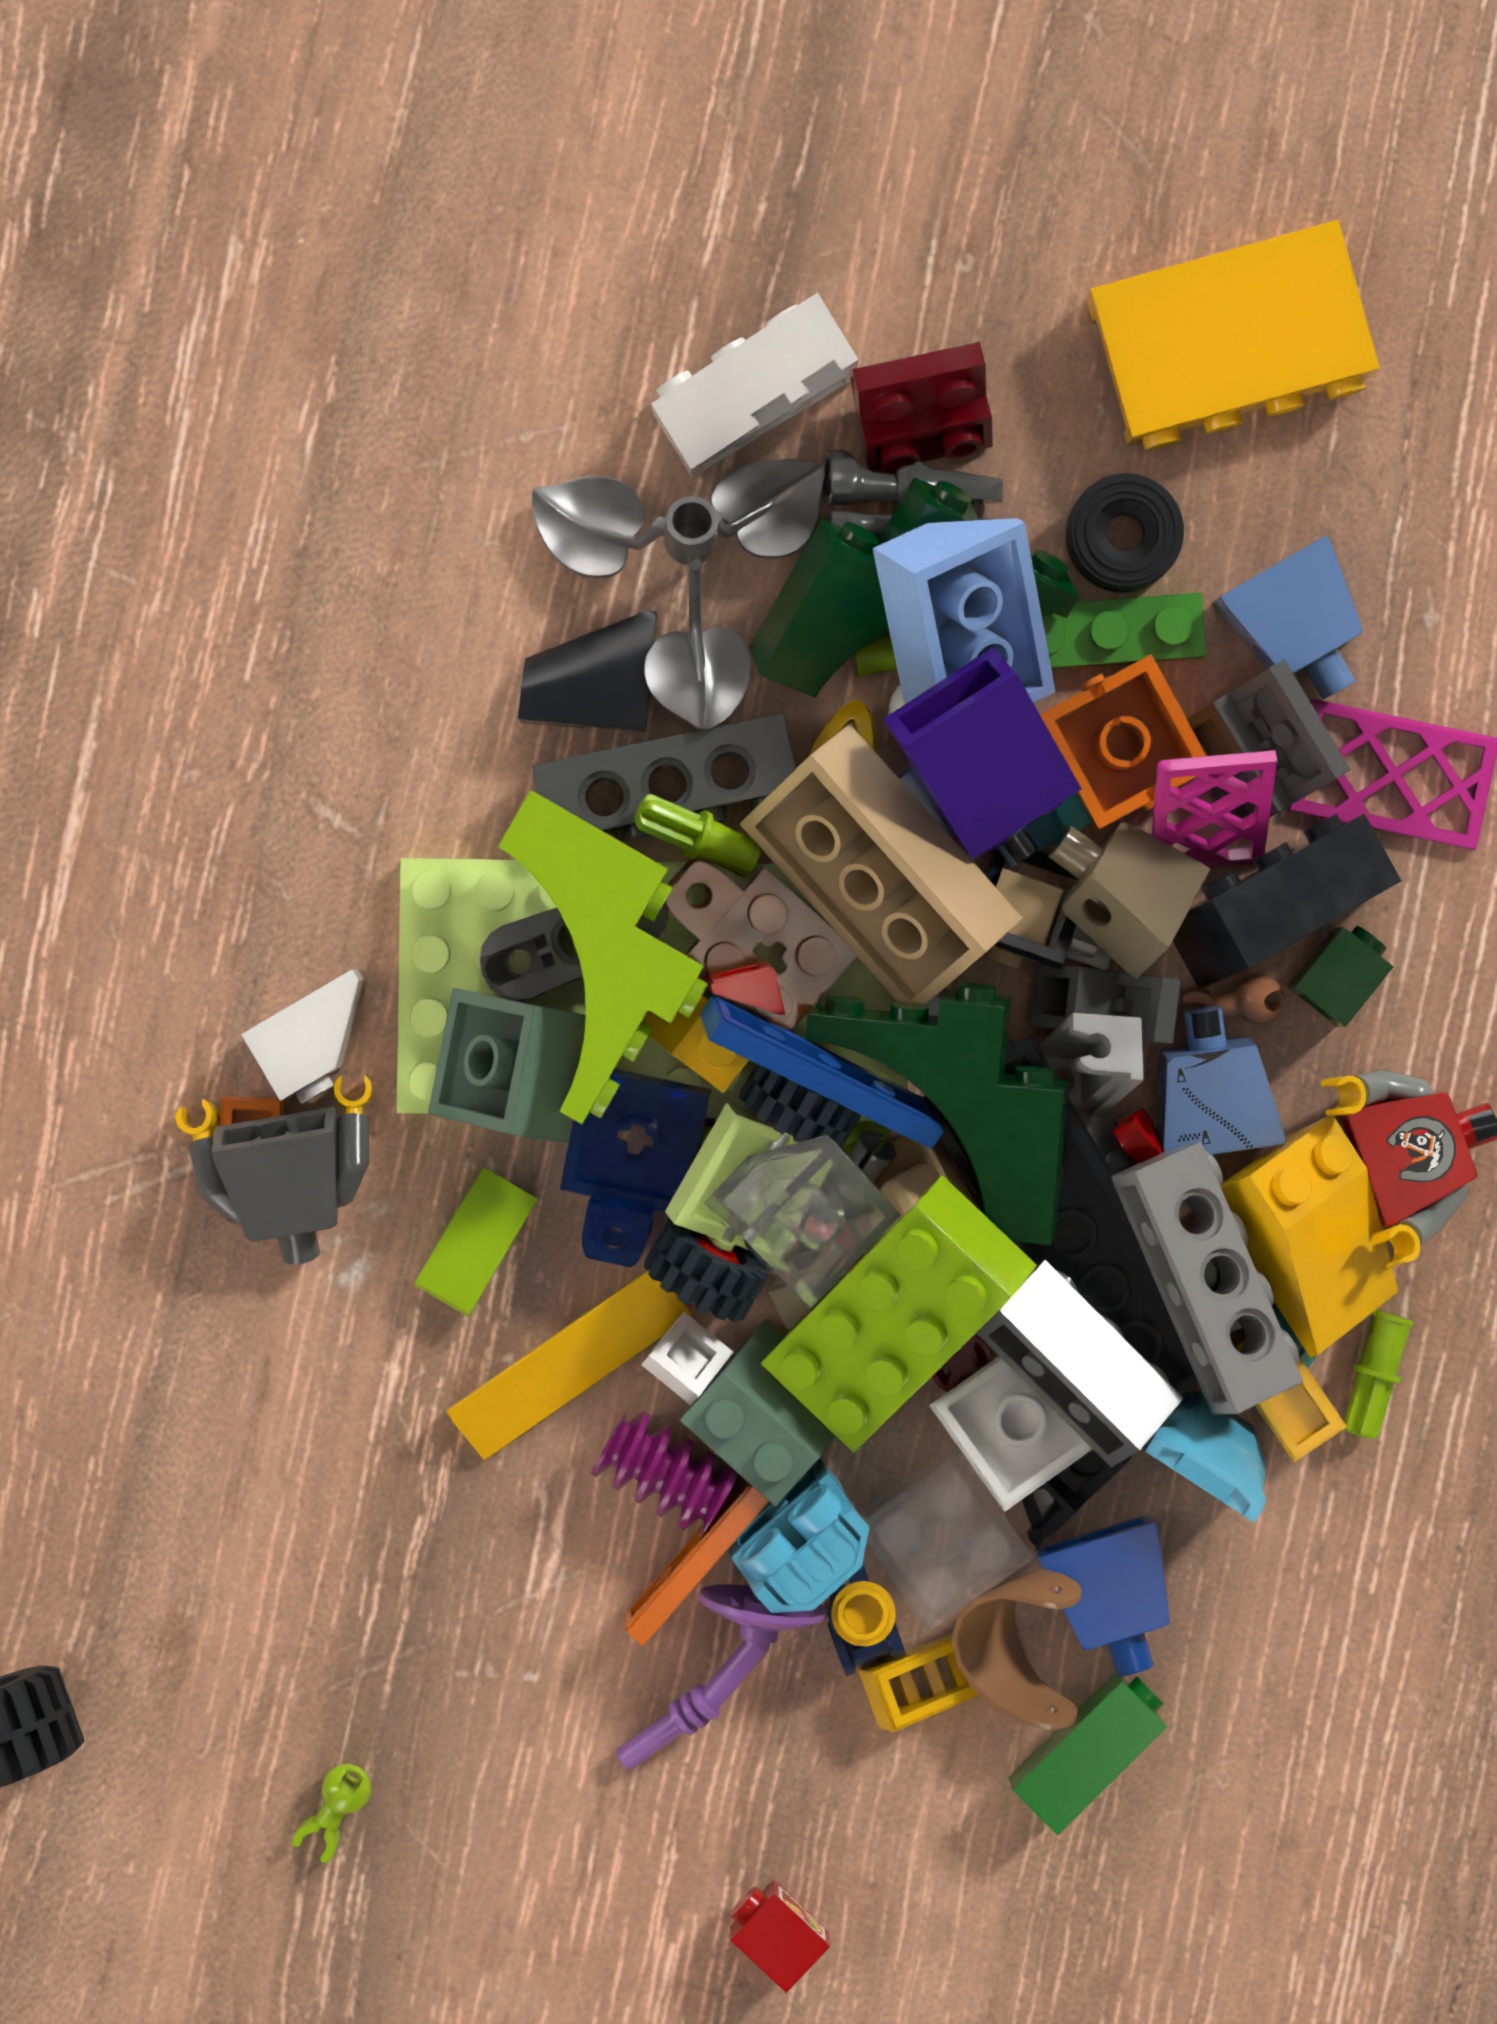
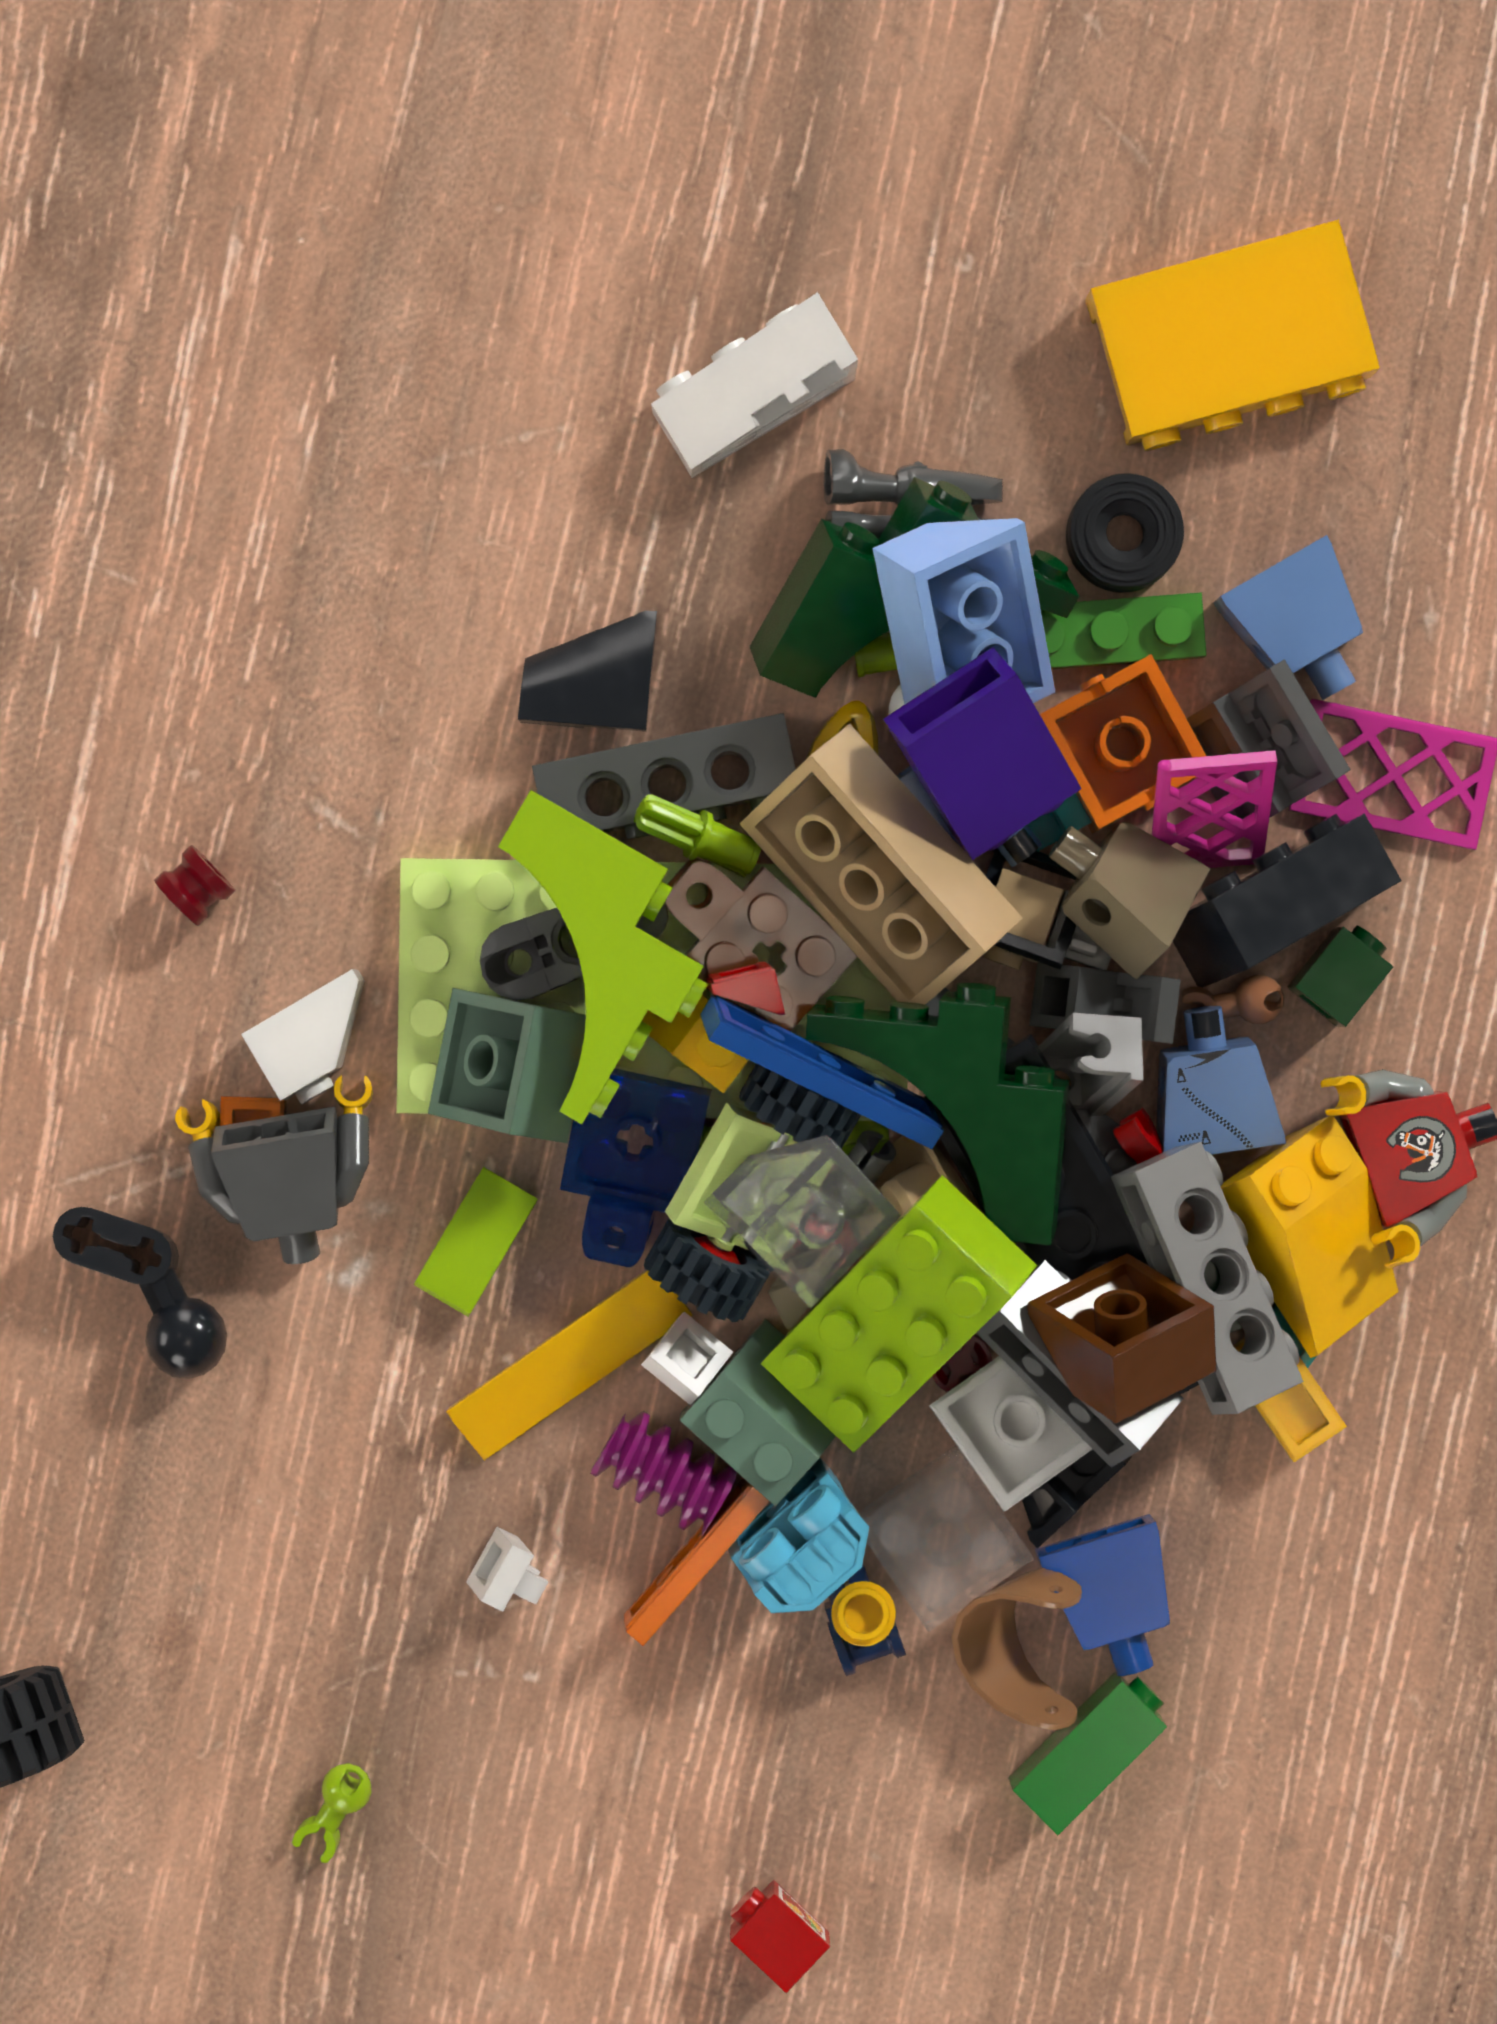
(184, 1332): none -> black beam
(194, 885): none -> dark red wheel
(505, 1571): none -> white tile
(702, 1704): medium lavender dish -> none
(764, 503): flat silver plant -> none
(876, 1683): yellow slope -> none
(923, 408): dark red brick -> none
(1126, 1336): none -> reddish brown slope
(1213, 1453): medium azure slope -> none
(1376, 1374): lime axle -> none

